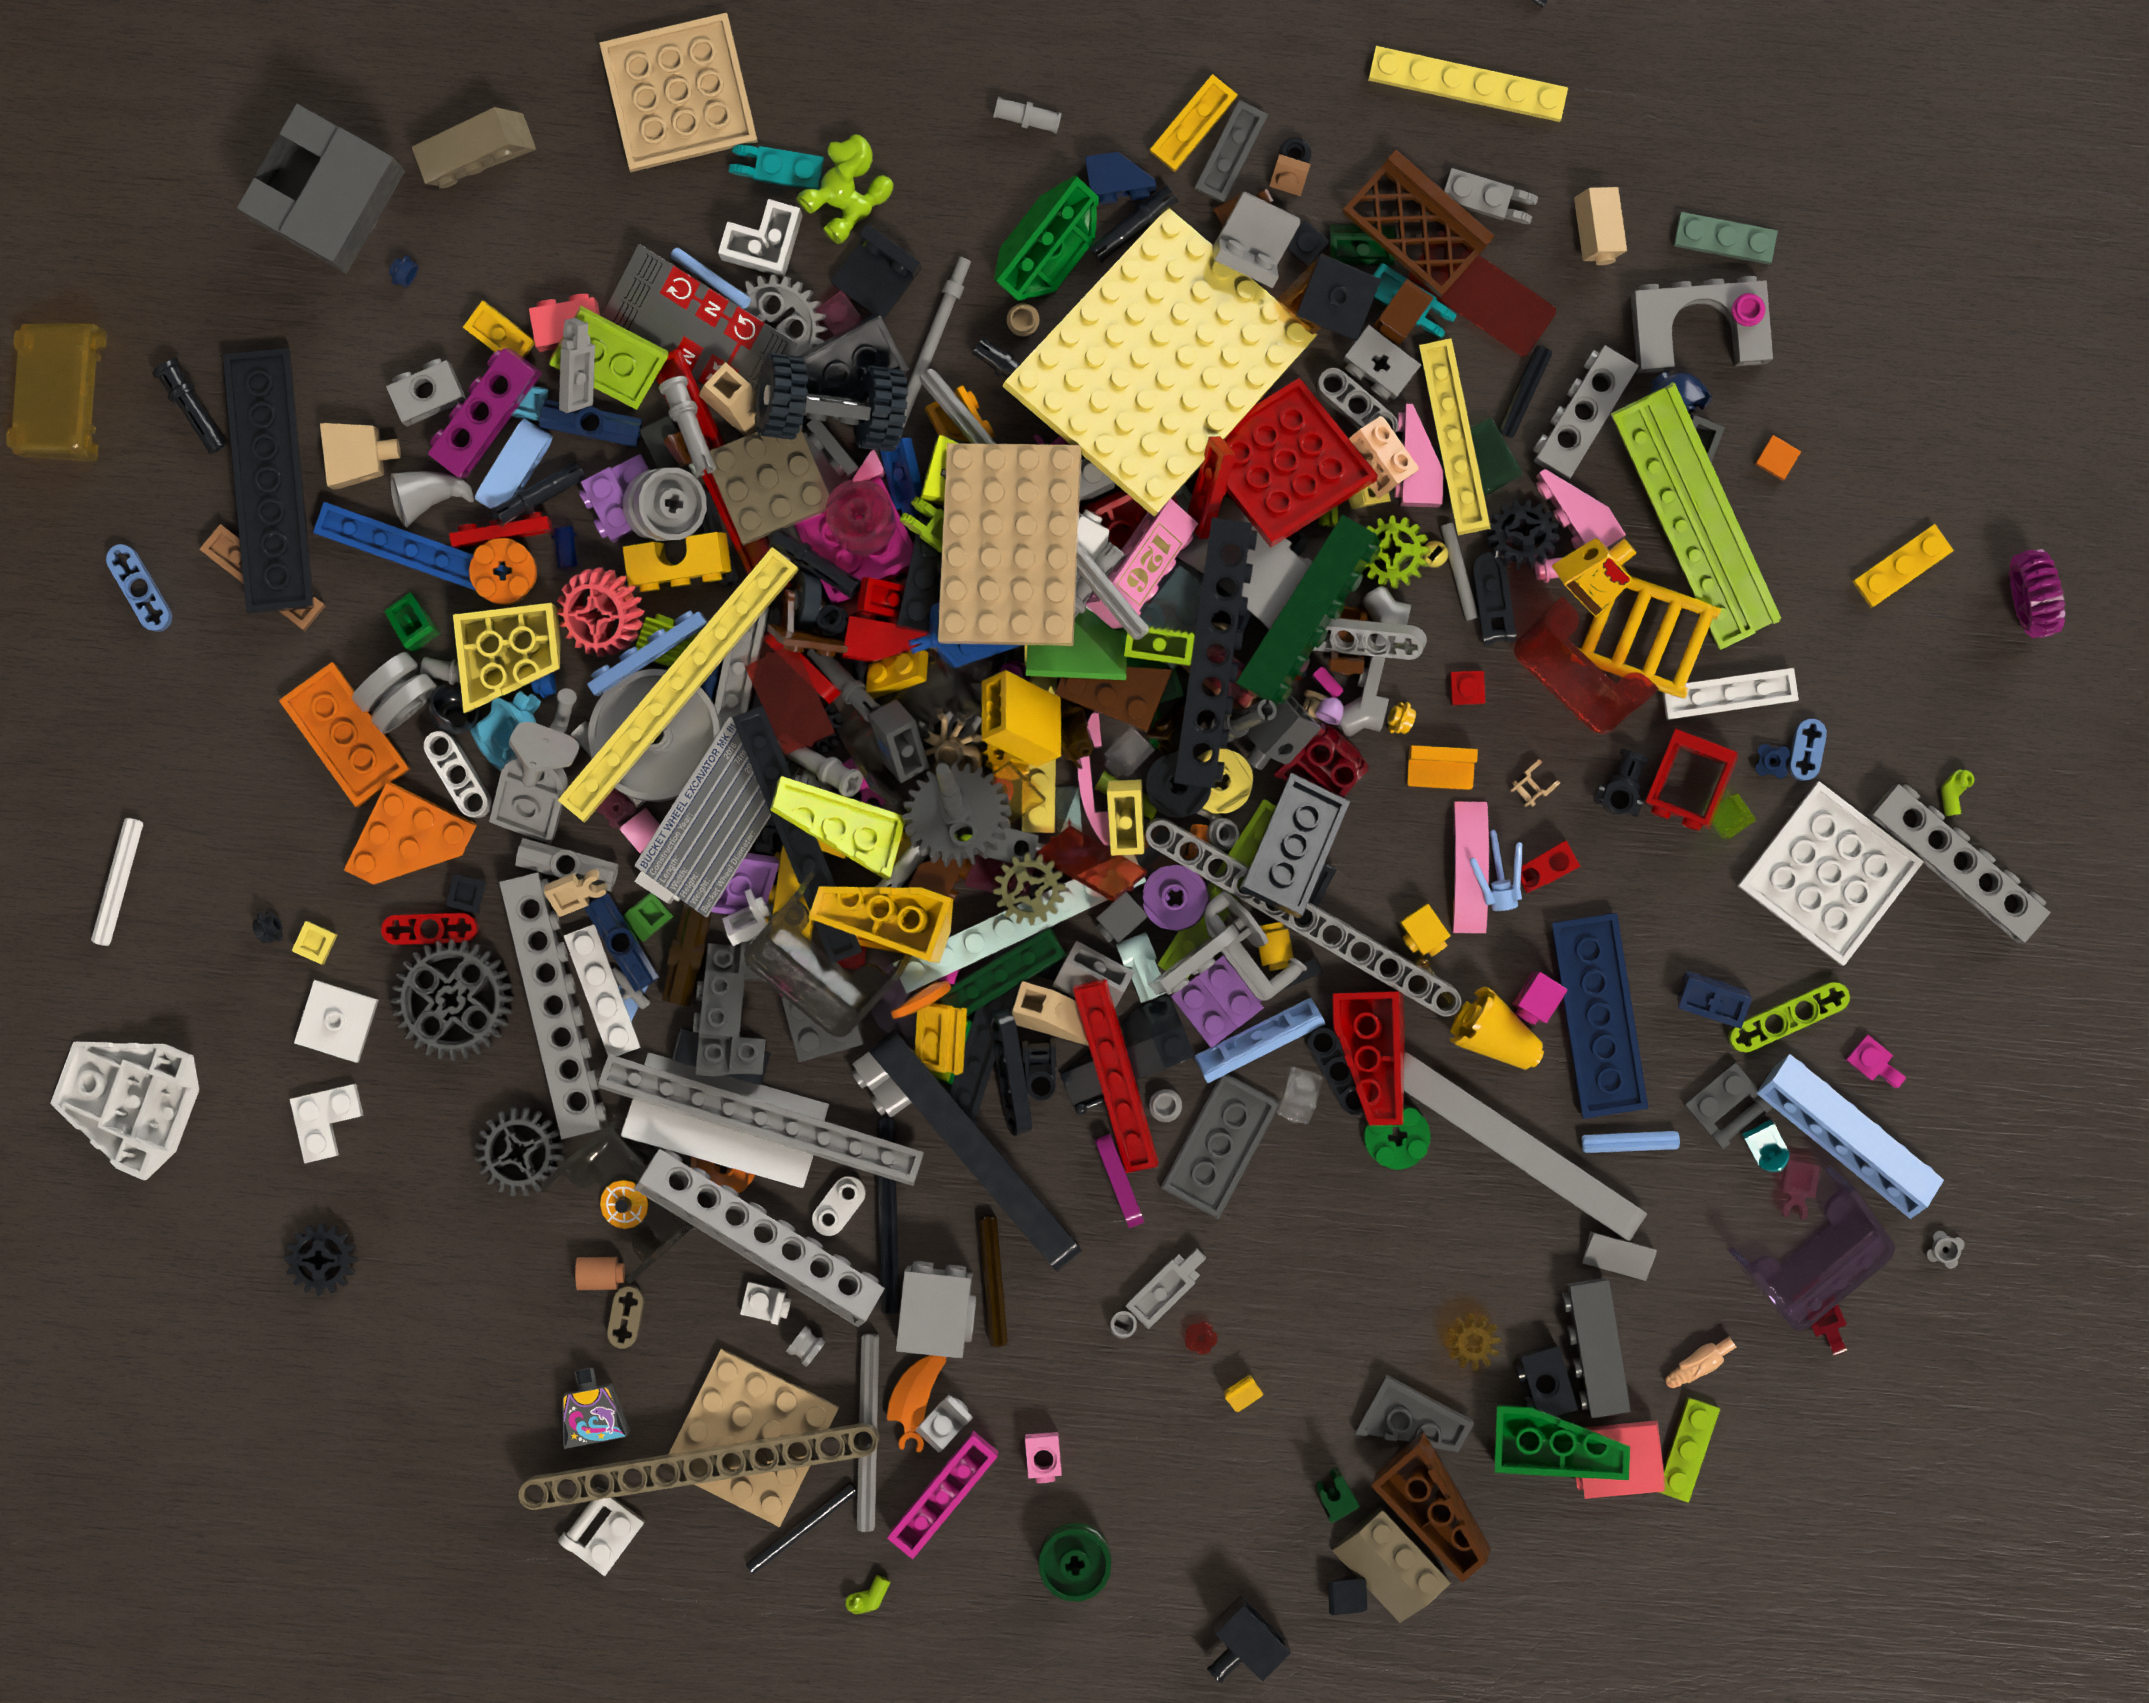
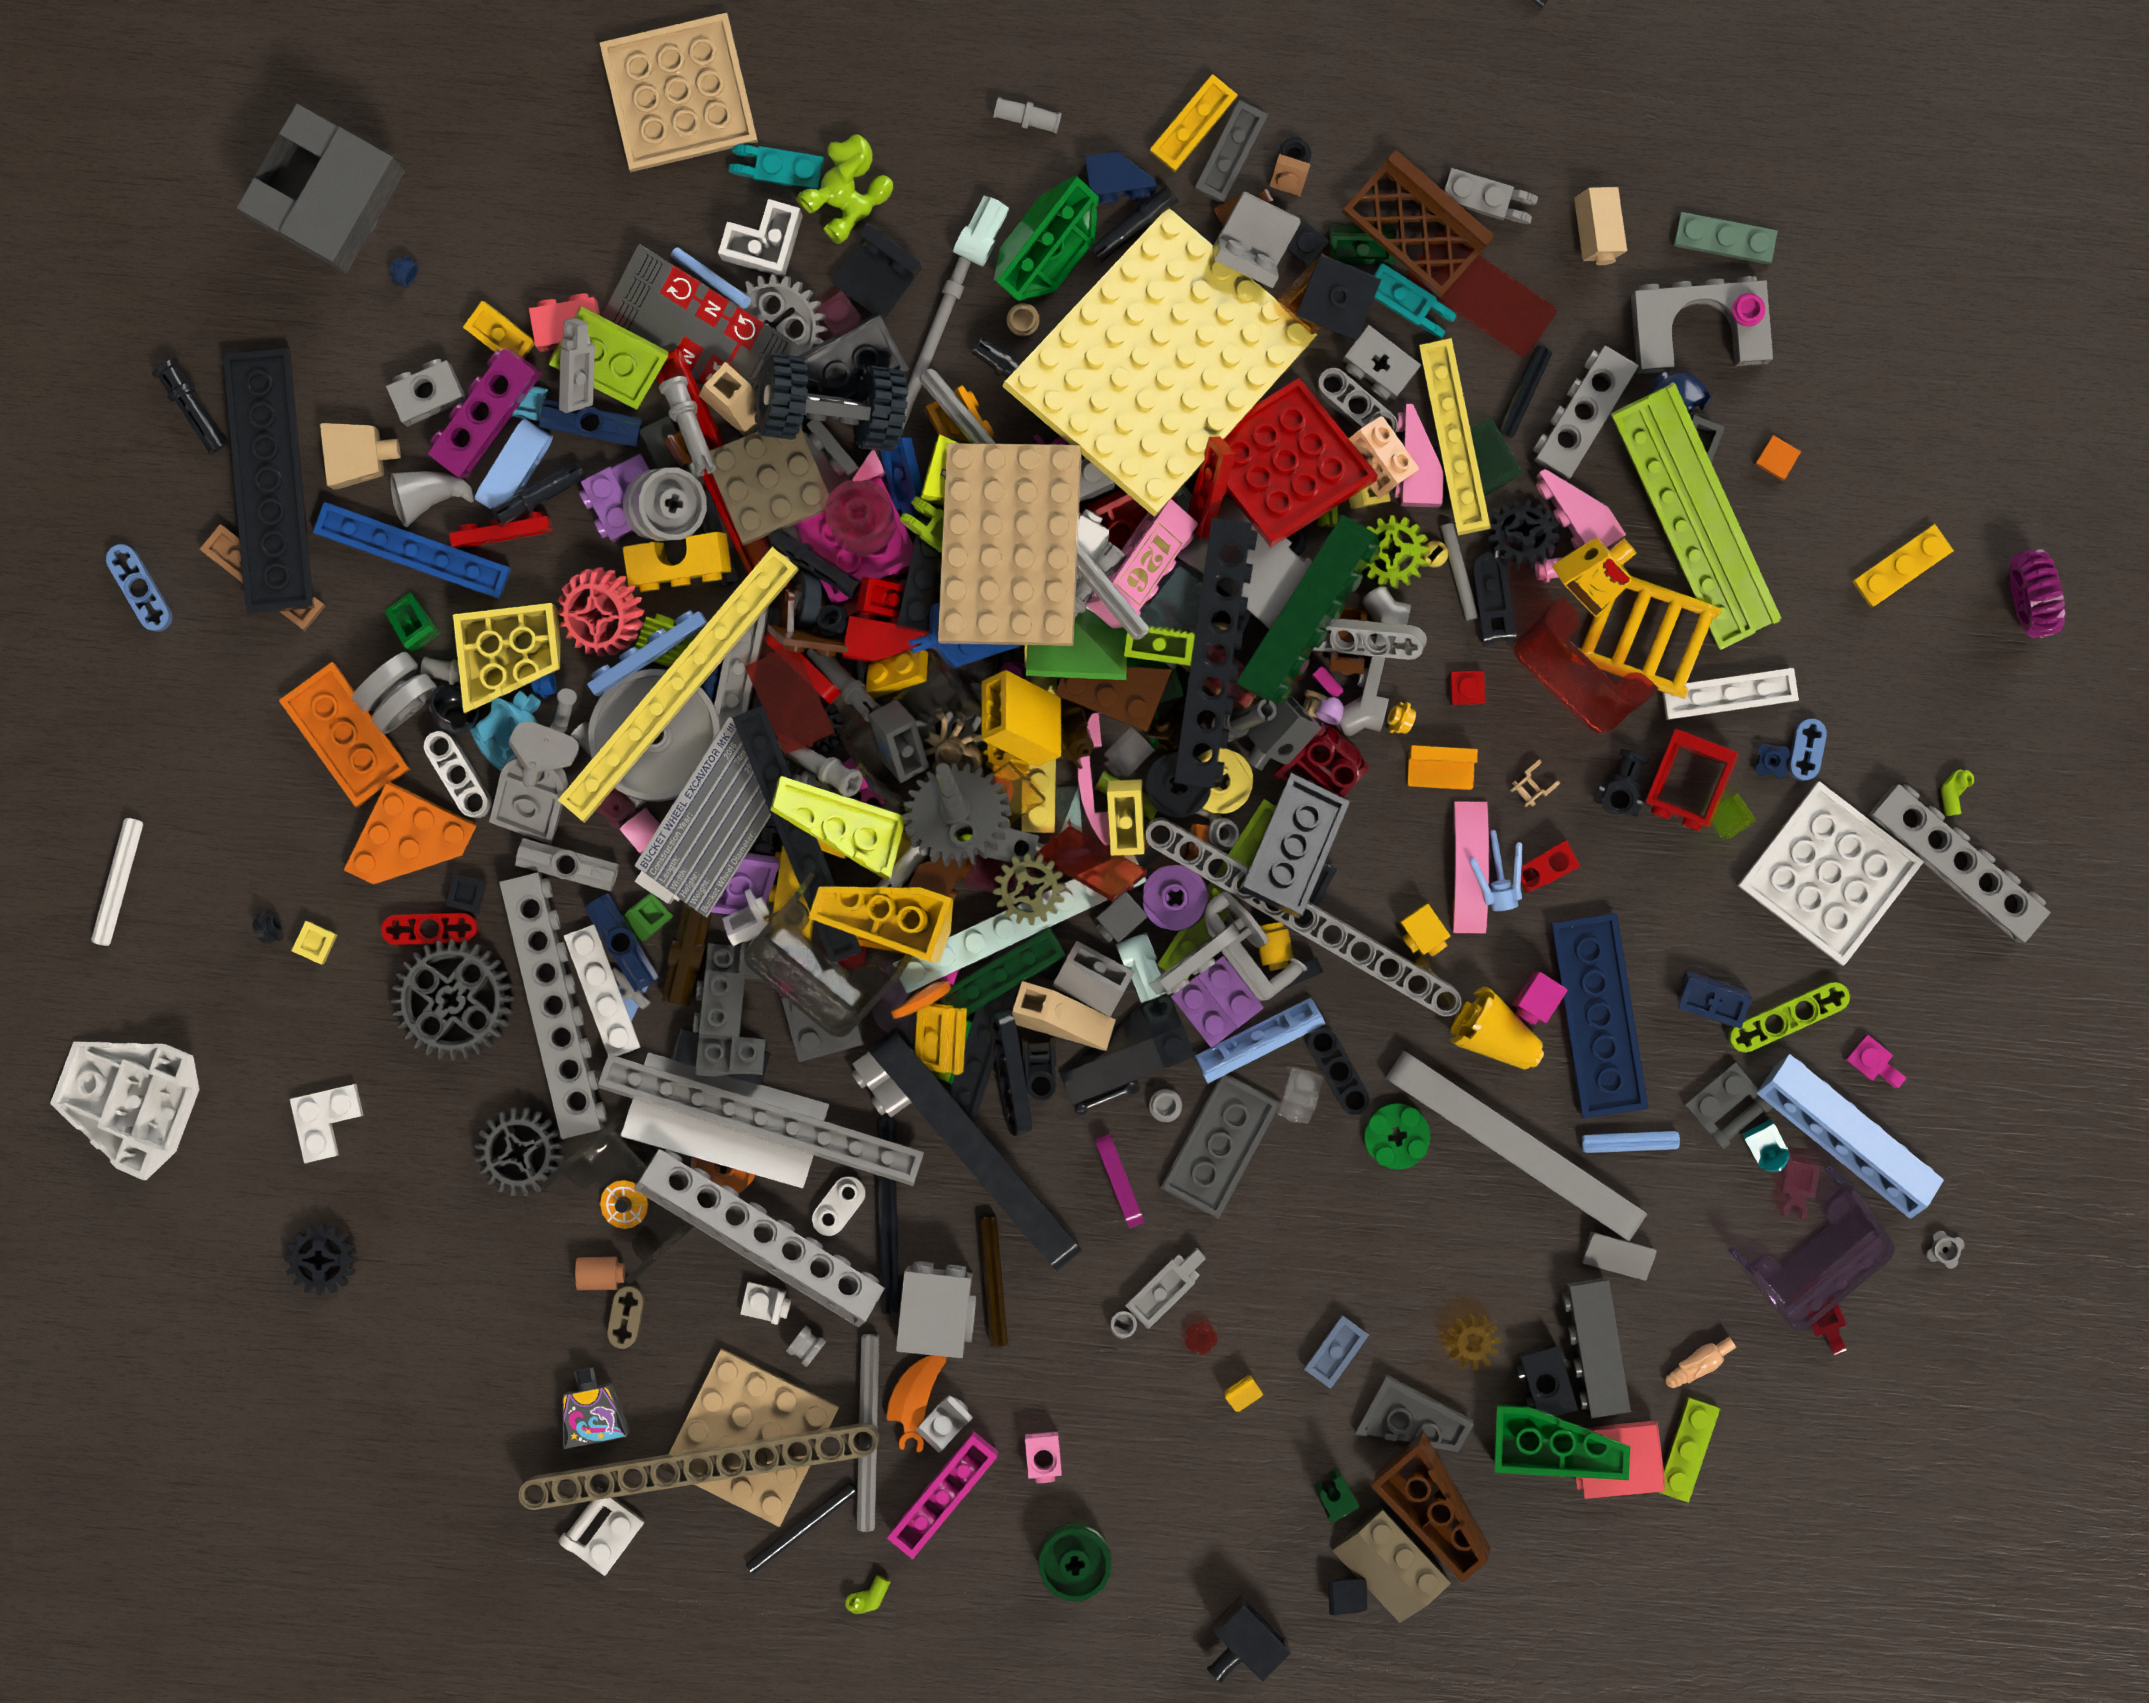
(55, 390): clear yellow windscreen -> none
(336, 1021): white plate -> none
(473, 146): dark tan wedge -> none
(488, 558): orange plate -> none
(565, 547): clear blue pin -> none
(572, 894): tan plate -> none
(978, 238): none -> light aqua piece
(1115, 1075): red tile -> none
(1336, 1351): none -> sand blue plate
(1373, 1045): red wedge -> none
(1402, 312): reddish brown slope -> none
(1468, 84): light yellow plate -> none

